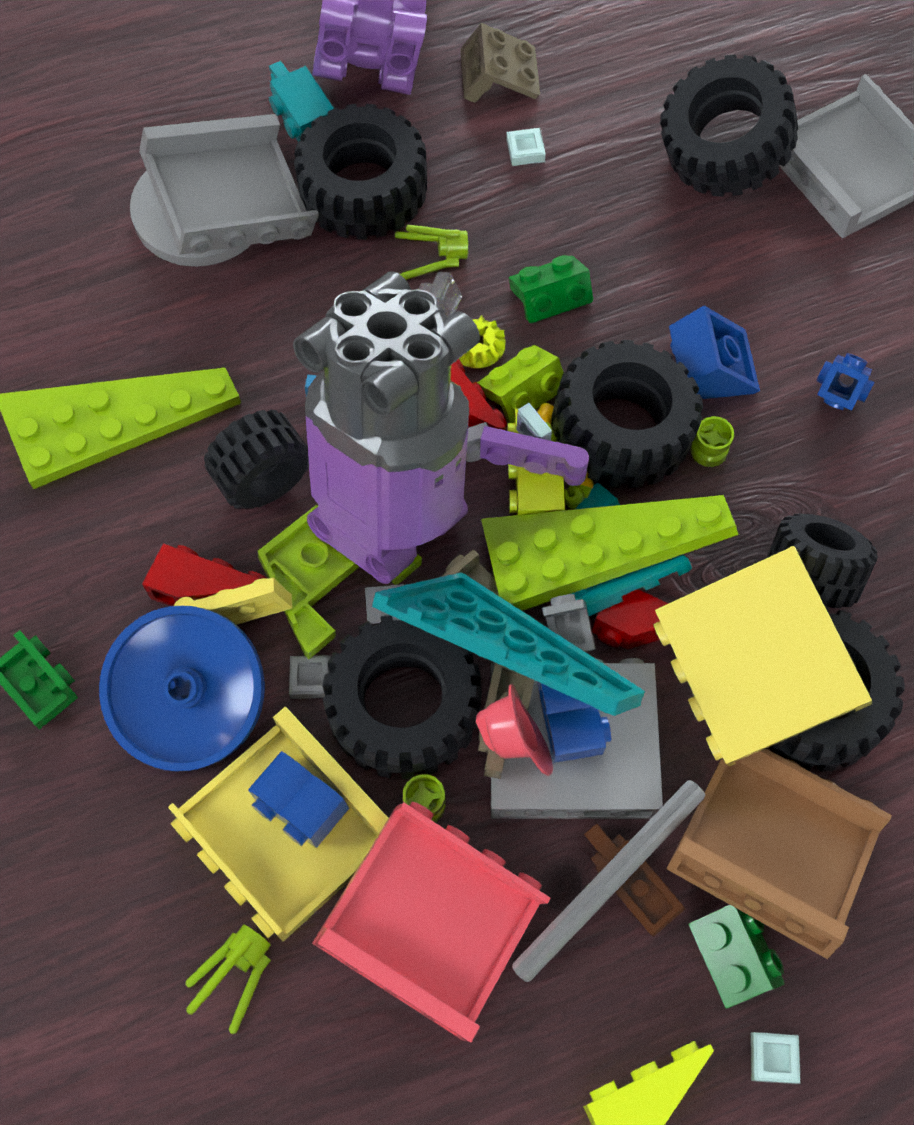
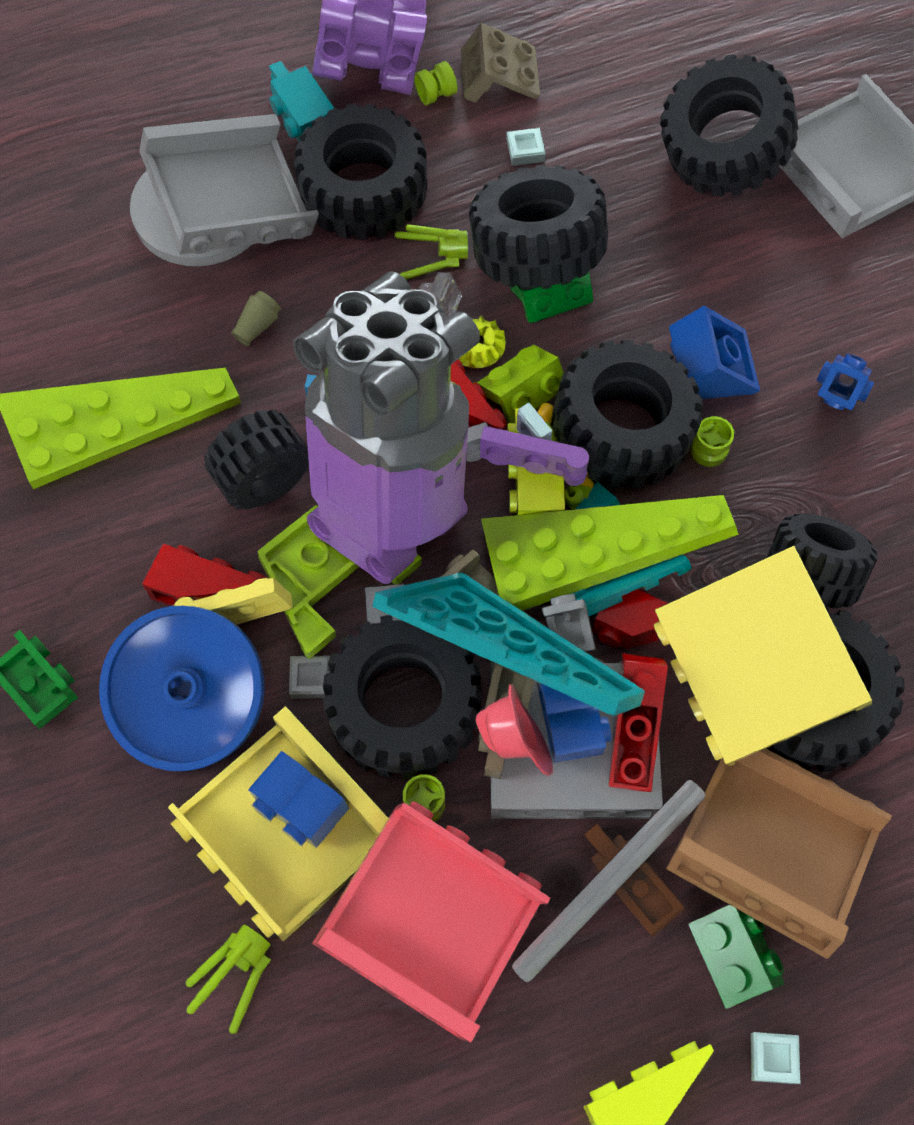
(256, 317): none -> olive cone
(435, 83): none -> lime wheel
(539, 227): none -> black tyre
(638, 729): none -> red slope

